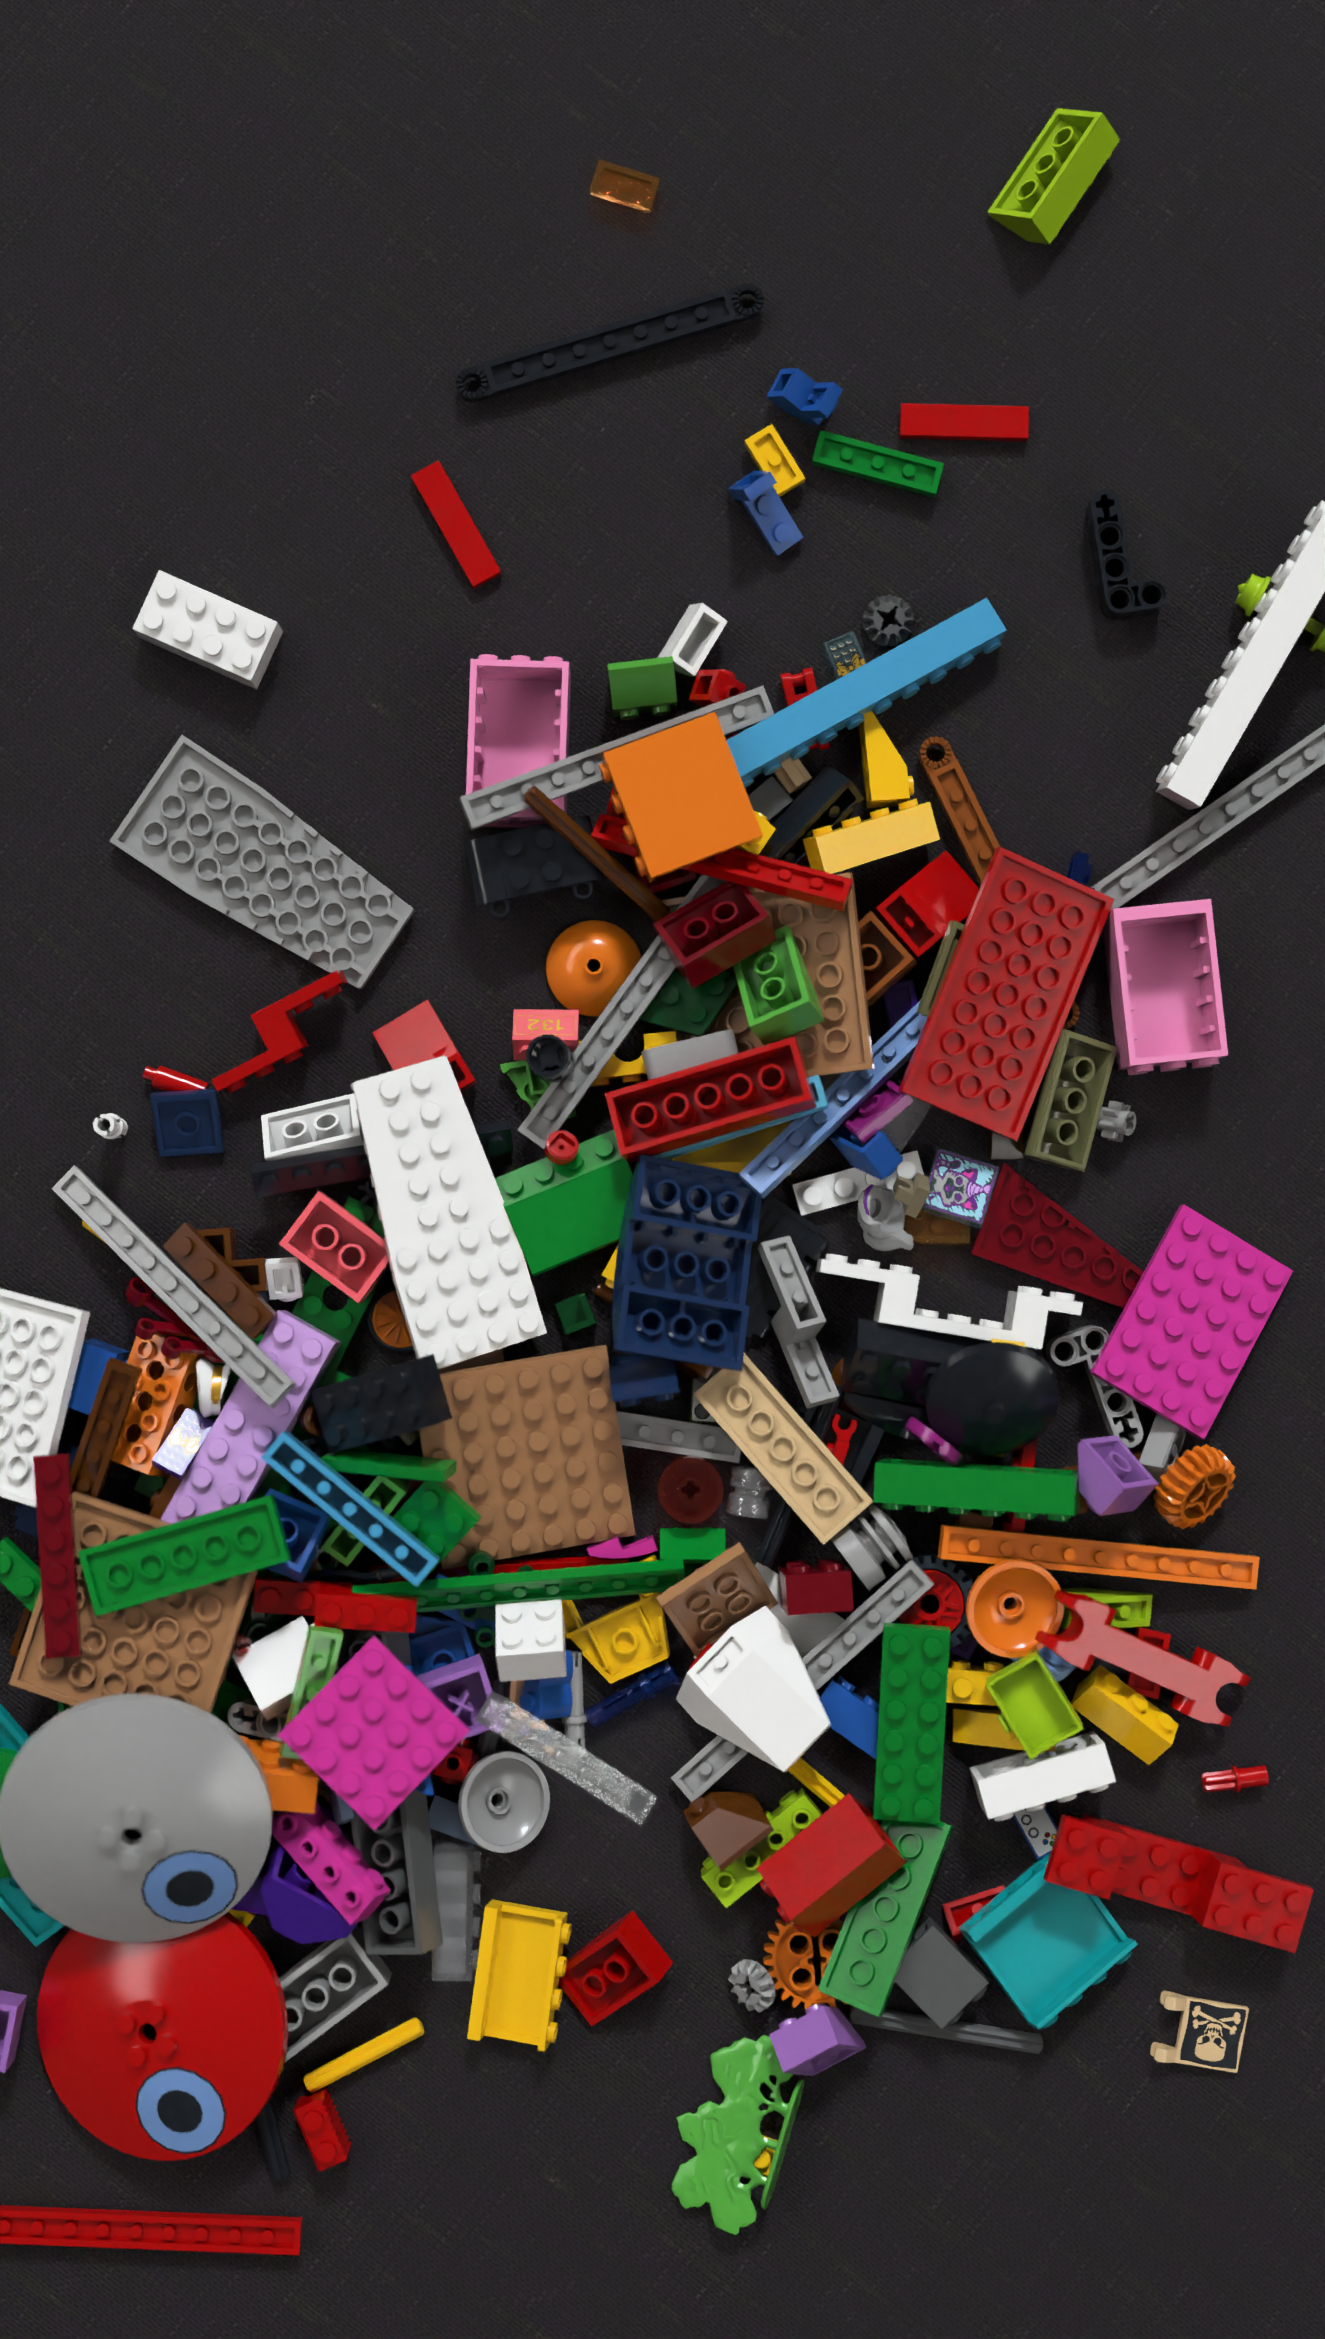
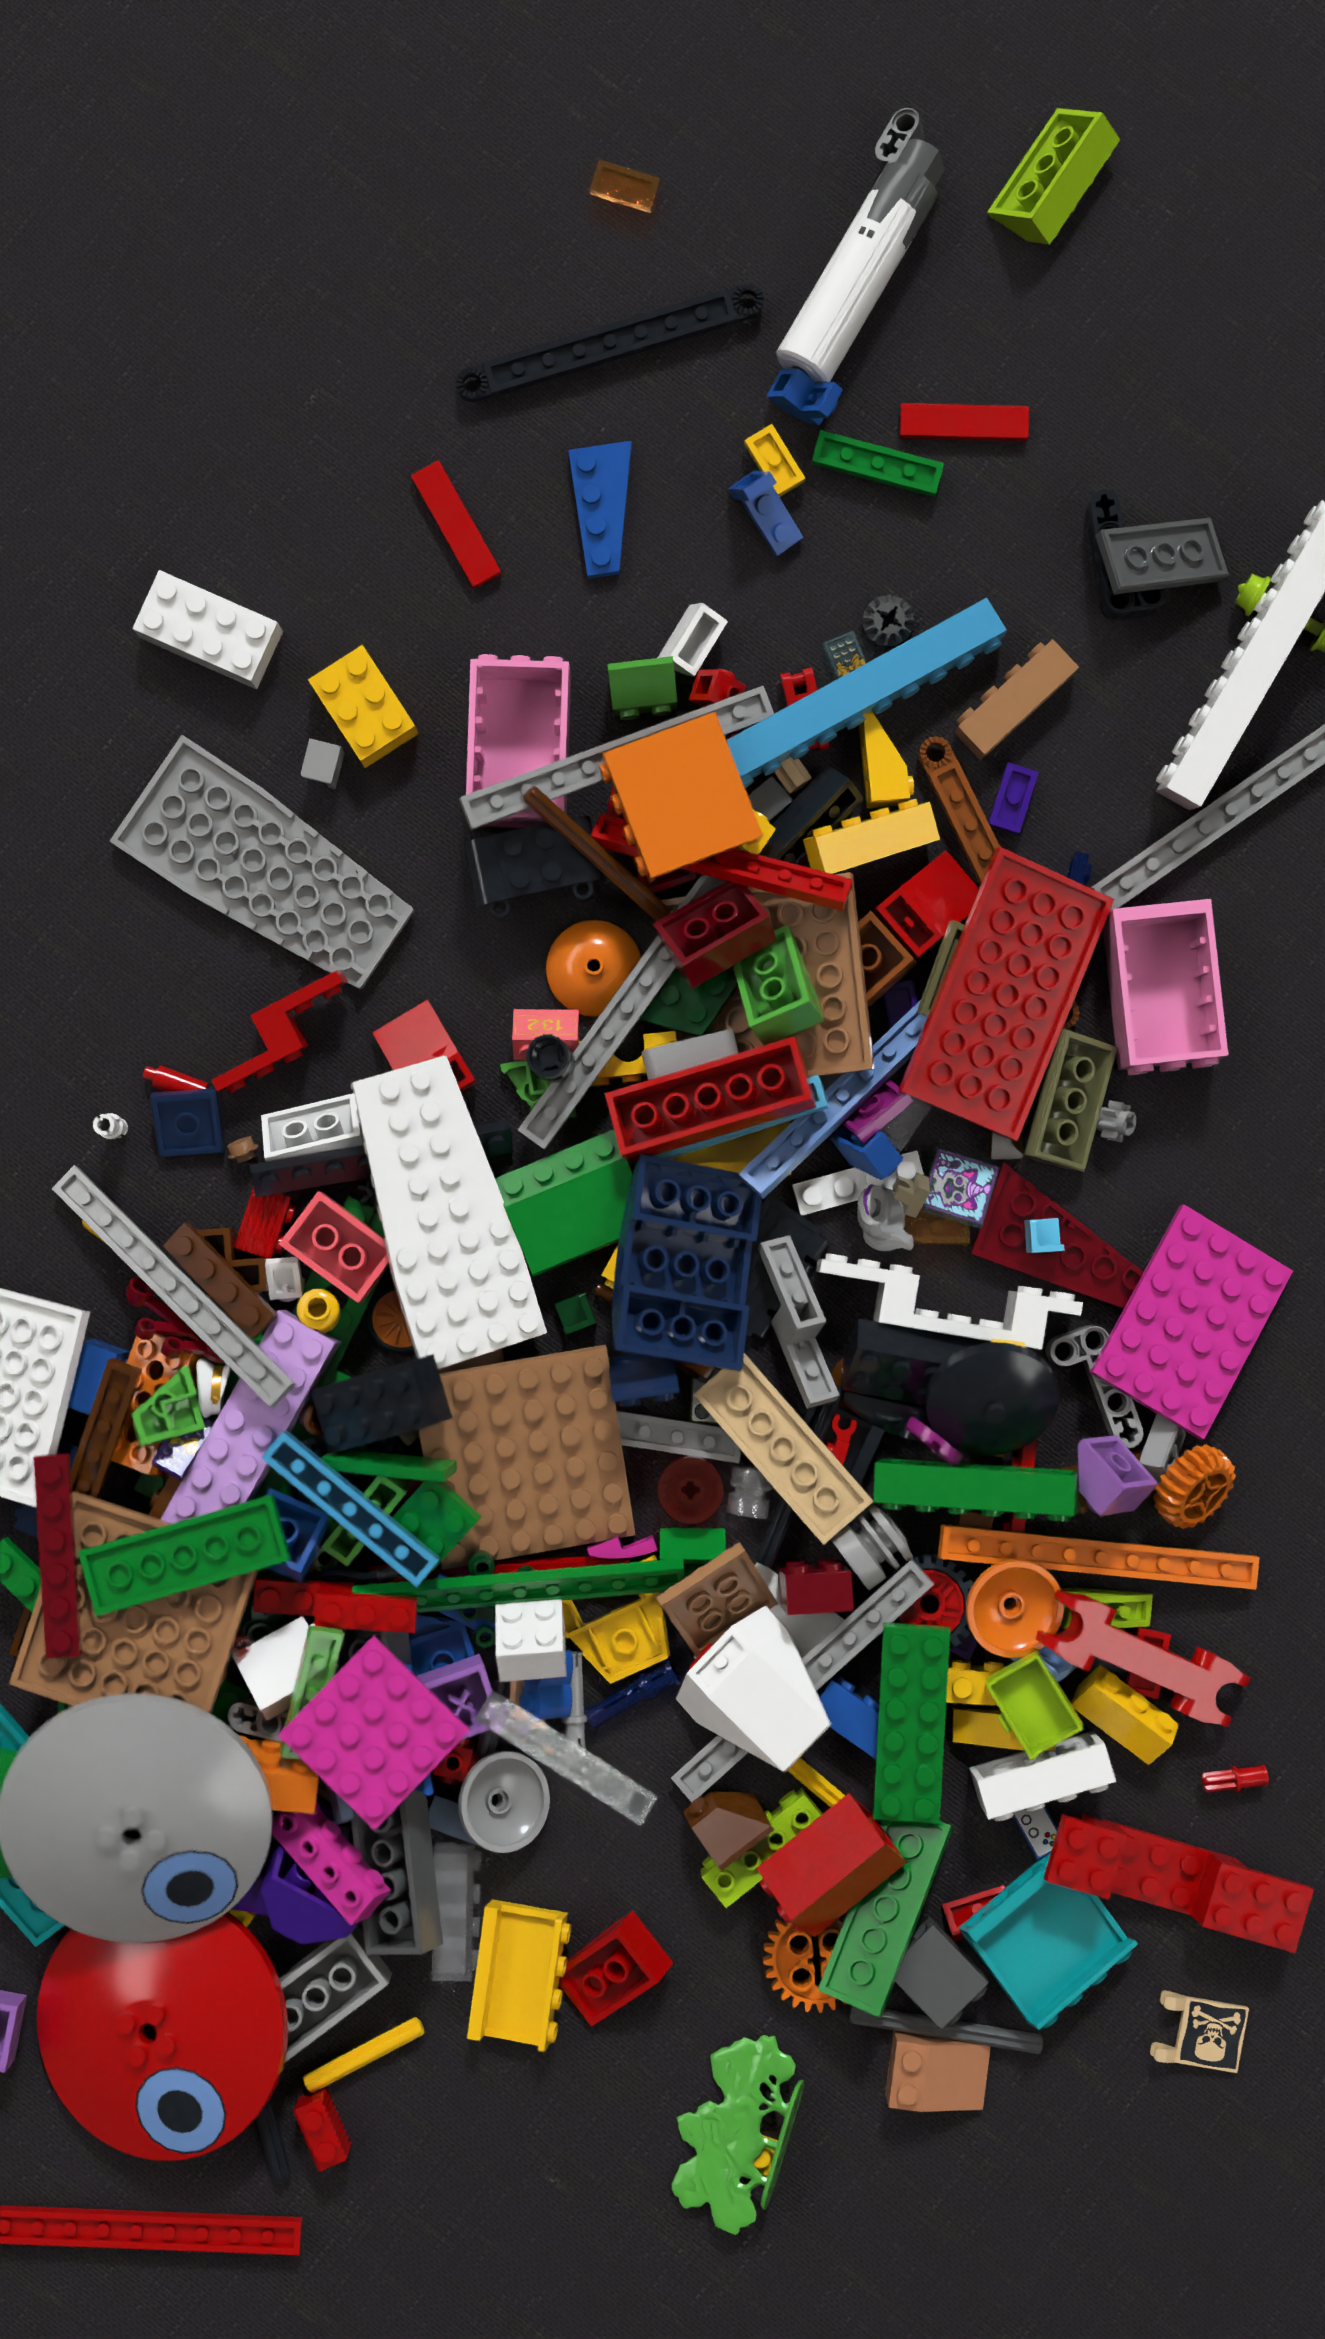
(169, 1412): none -> bright green slope
(242, 1149): none -> medium nougat plate
(265, 1224): none -> red brick
(319, 1310): none -> yellow head
(322, 762): none -> light grey panel
(363, 706): none -> yellow brick
(561, 1147): red tile -> none
(600, 491): none -> blue wing
(759, 1979): light grey gear -> none
(815, 2041): medium lavender slope -> none
(867, 250): none -> white piece
(936, 2074): none -> nougat slope
(1013, 798): none -> dark purple plate
(1016, 699): none -> medium nougat brick
(1042, 1235): none -> medium azure panel
(1162, 555): none -> dark grey tile

